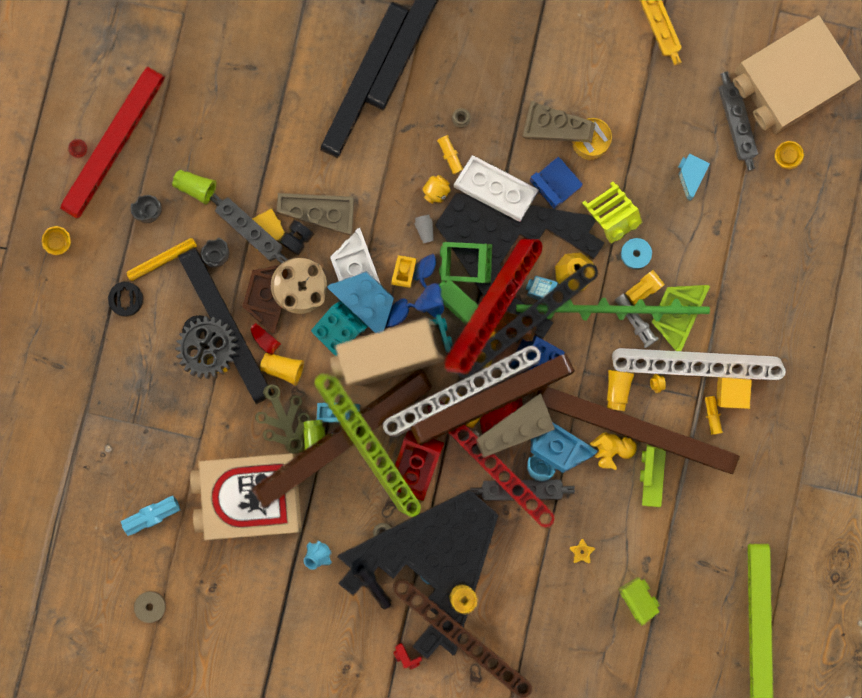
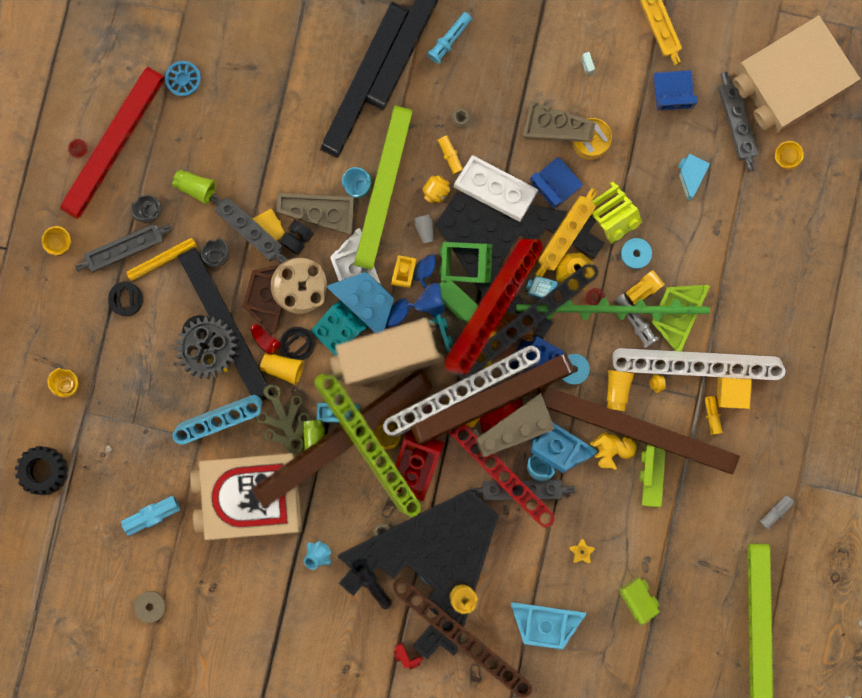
(26, 465): none -> black tyre
(63, 383): none -> yellow hair
(123, 248): none -> dark grey plate
(183, 78): none -> dark azure wheel
(211, 425): none -> medium azure beam
(301, 332): none -> black piece
(357, 182): none -> medium azure hair
(383, 187): none -> lime beam
(386, 441): none -> yellow hair
(444, 44): none -> medium azure pin
(546, 625): none -> medium azure wing
(566, 233): none -> yellow plate
(582, 372): none -> medium azure piece
(588, 64): none -> light aqua tile
(594, 291): none -> clear red plate
(674, 90): none -> blue bracket
(777, 512): none -> light grey axle

